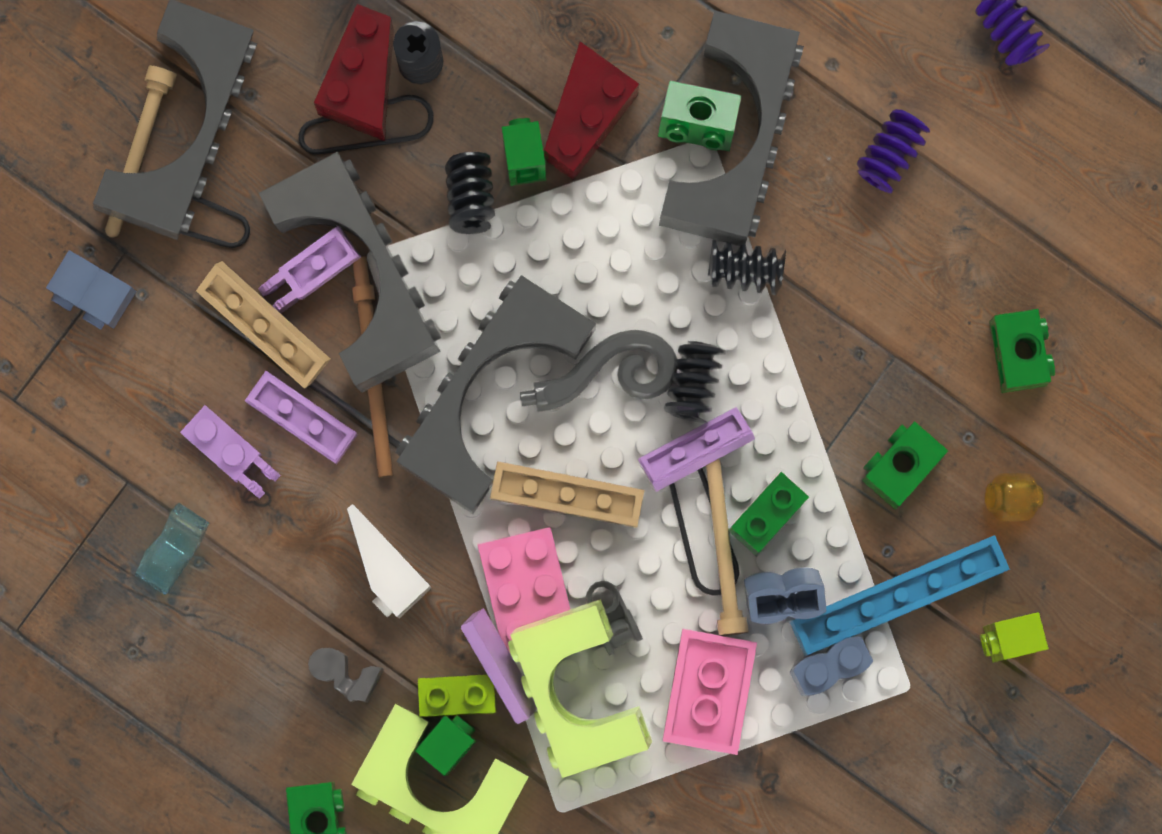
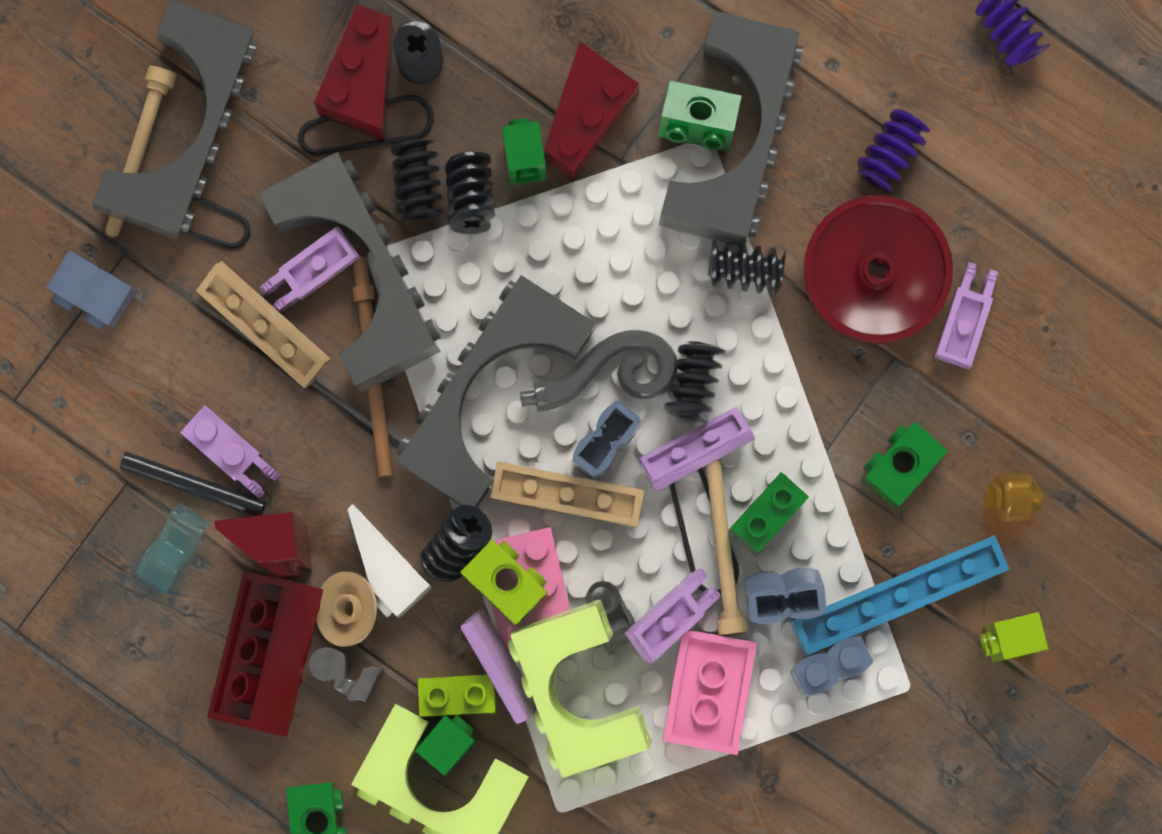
(192, 484): none -> black piece
(265, 653): none -> dark red slope
(273, 541): none -> dark red slope
(301, 417): lavender tile -> none
(335, 617): none -> tan dish
(415, 179): none -> black piece
(456, 543): none -> black piece
(514, 603): none -> lime brick
(613, 432): none -> sand blue brick
(671, 617): none -> lavender hinge
(878, 269): none -> dark red dish
(966, 320): none -> lavender hinge
(1013, 371): green brick -> none

